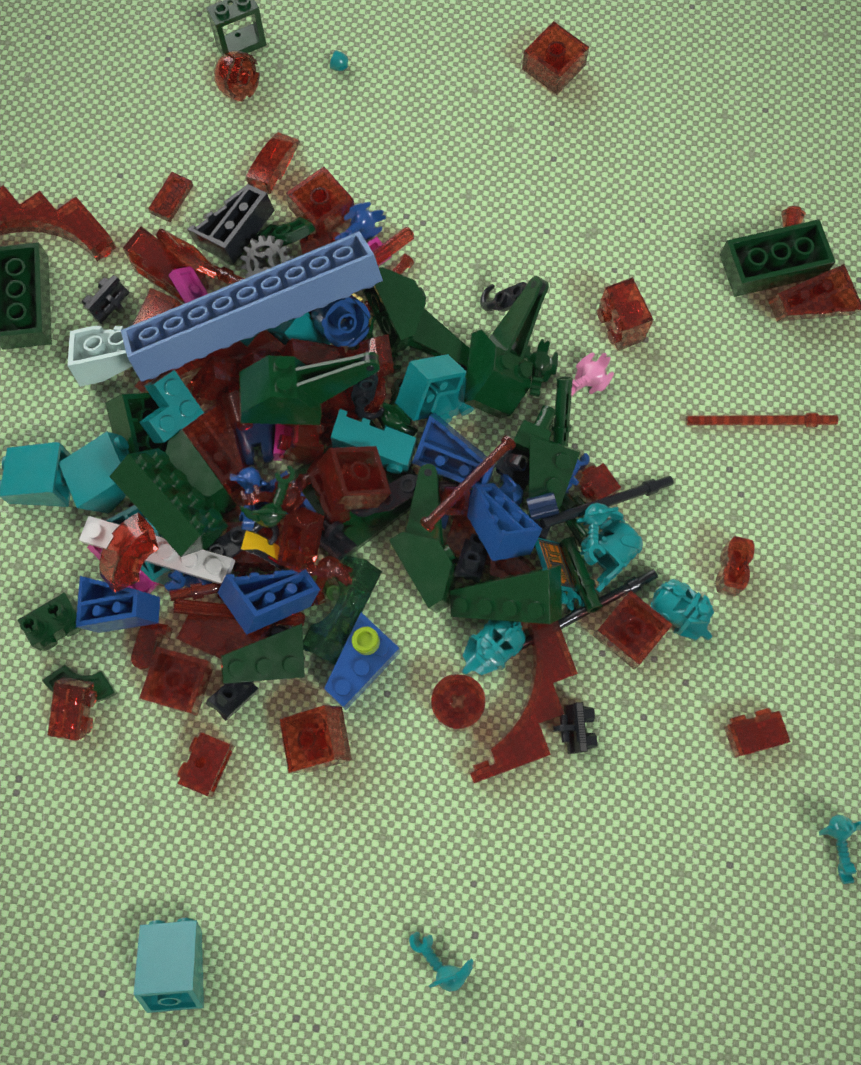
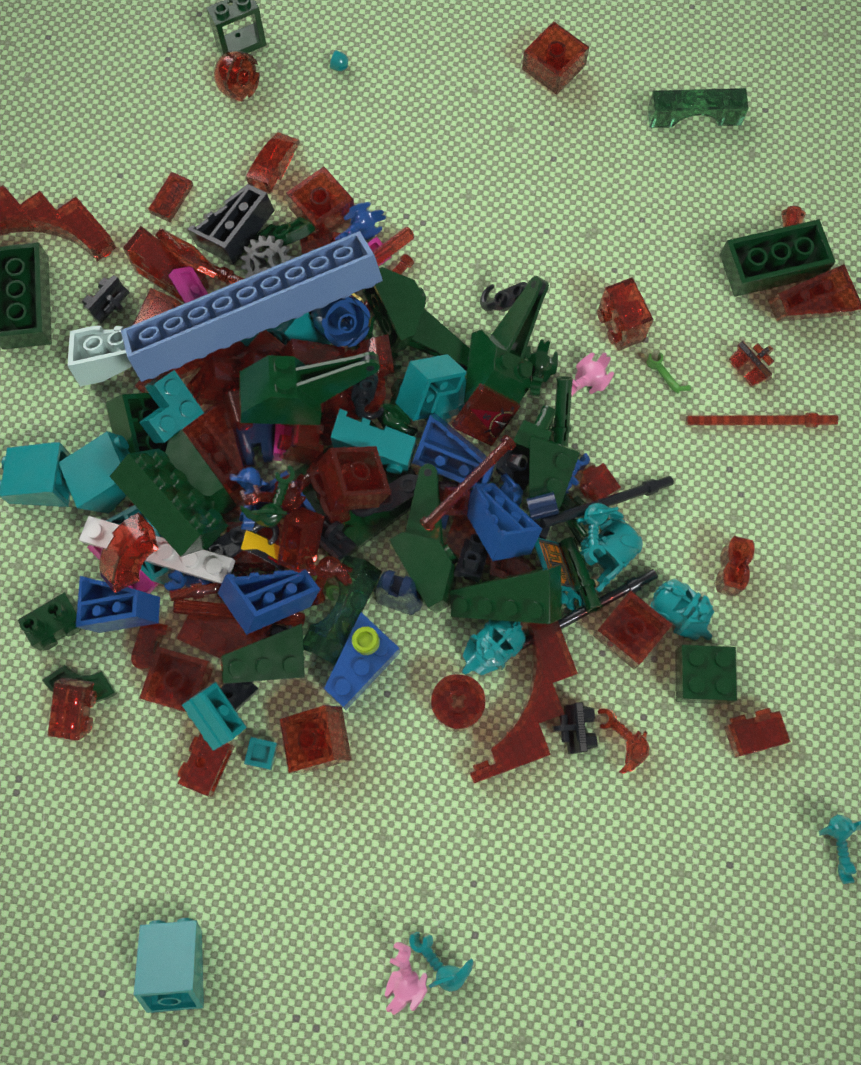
(214, 716): none -> teal brick
(261, 753): none -> teal plate
(398, 593): none -> dark blue piece
(405, 982): none -> bright pink piece
(485, 415): none -> clear red tile
(636, 746): none -> clear red piece
(665, 374): none -> bright green piece
(706, 674): none -> dark green brick
(723, 105): none -> clear green arch
(760, 371): none -> clear red hips

